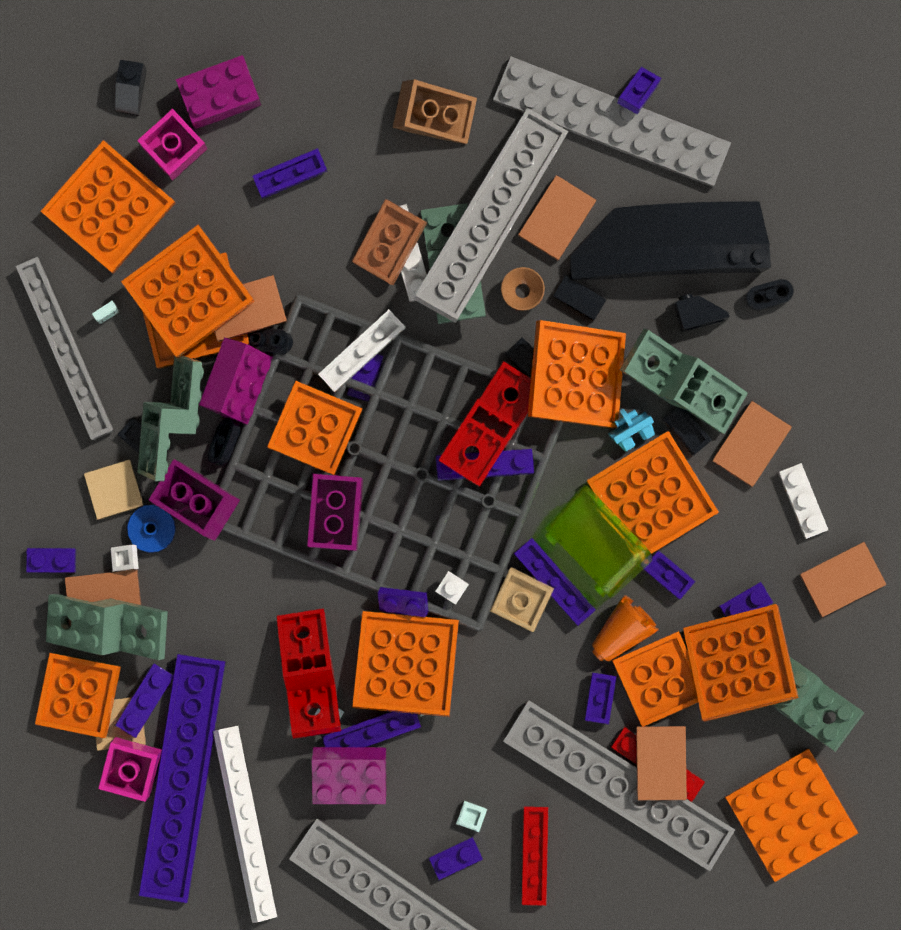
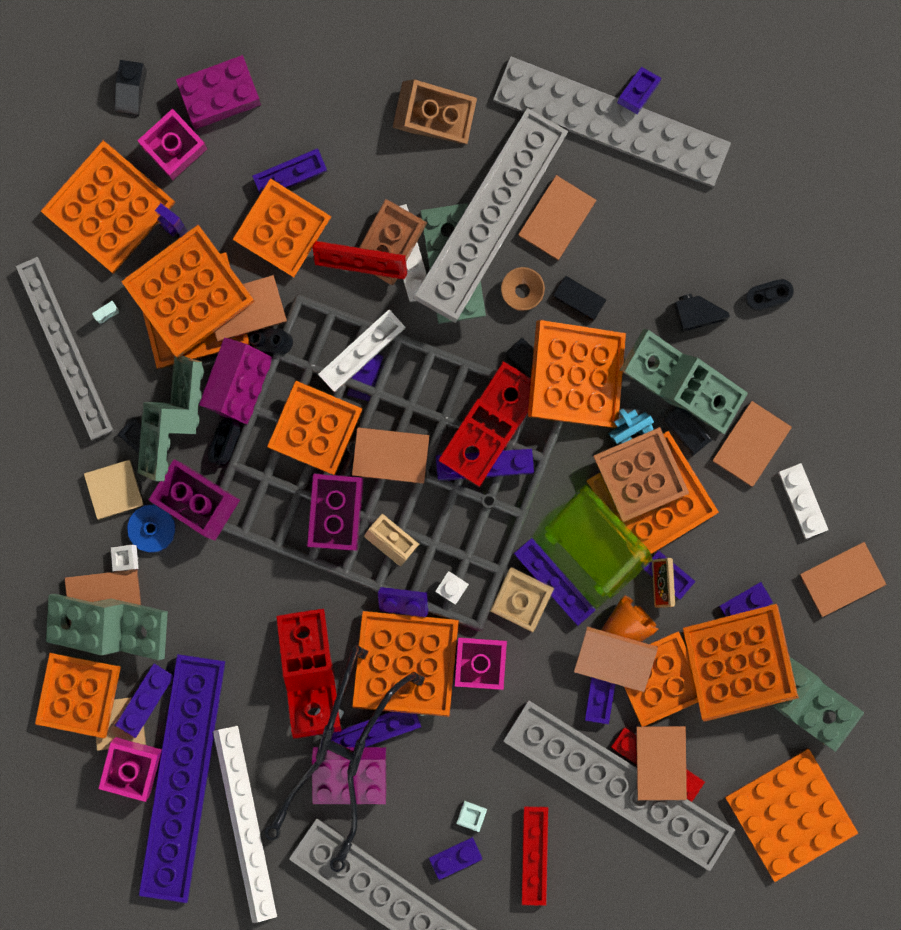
(51, 560): dark purple plate -> none
(170, 222): none -> dark purple plate
(282, 227): none -> orange plate
(354, 756): none -> black bar
(360, 260): none -> red plate
(390, 455): none -> nougat tile
(391, 540): none -> tan slope
(480, 663): none -> dark pink brick
(615, 659): none -> nougat tile
(641, 474): none -> nougat plate
(663, 583): none -> slope
(675, 241): black slope -> none

